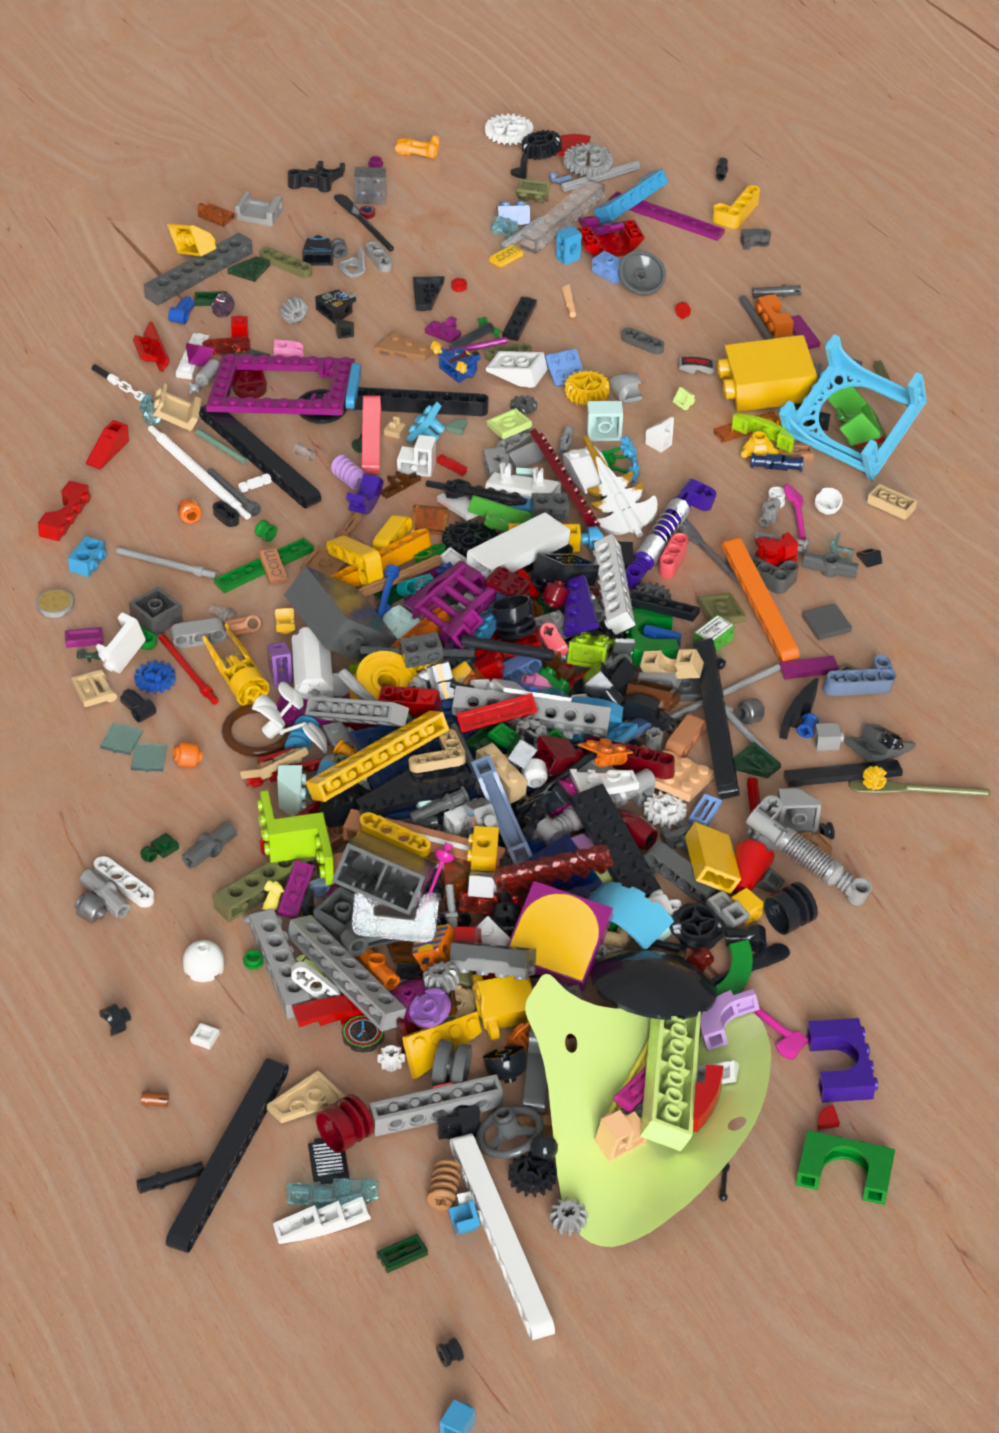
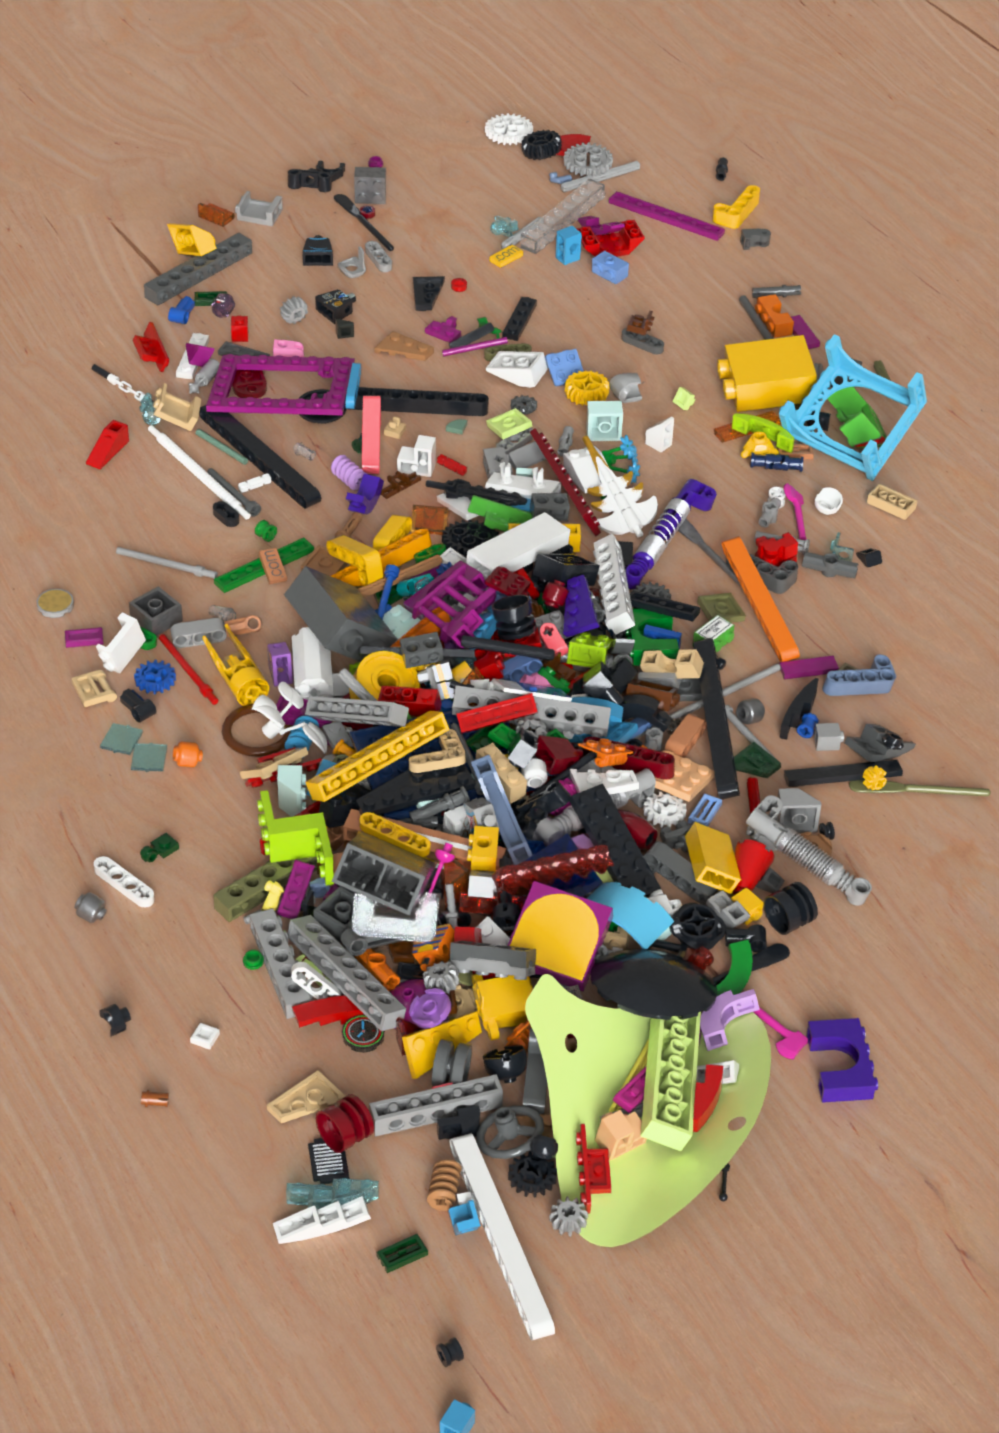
(55, 524): red arch -> none
(82, 653): clear green piece -> none
(87, 556): dark azure brick -> none
(105, 890): light grey piece -> none
(167, 1178): black pin -> none
(189, 511): orange head -> none
(203, 960): white cylinder -> none
(209, 845): dark grey piece -> none
(226, 1156): black beam -> none
(237, 344): clear red beam -> none
(250, 269): clear green wing -> none
(284, 620): yellow bracket -> none
(287, 263): olive beam -> none
(336, 245): dark grey wheel -> none
(391, 1058): white gear -> none
(410, 146): light orange piece -> none
(417, 683): light grey plate -> none
(424, 421): medium azure plate -> none
(456, 363): blue torso -> none
(518, 212): bracket -> none
(521, 172): black tile -> none
(533, 190): olive bracket -> none
(566, 289): light nougat piece -> none
(592, 535): dark azure piece -> none
(595, 1170): none -> red bracket
(639, 324): none -> reddish brown bracket
(645, 187): dark azure arch -> none
(647, 267): dark grey dish -> none
(673, 555): coral beam -> none
(683, 310): red tile -> none
(693, 363): slope -> none
(826, 621): dark grey tile -> none
(828, 1118): red tile -> none
(873, 1159): green arch -> none

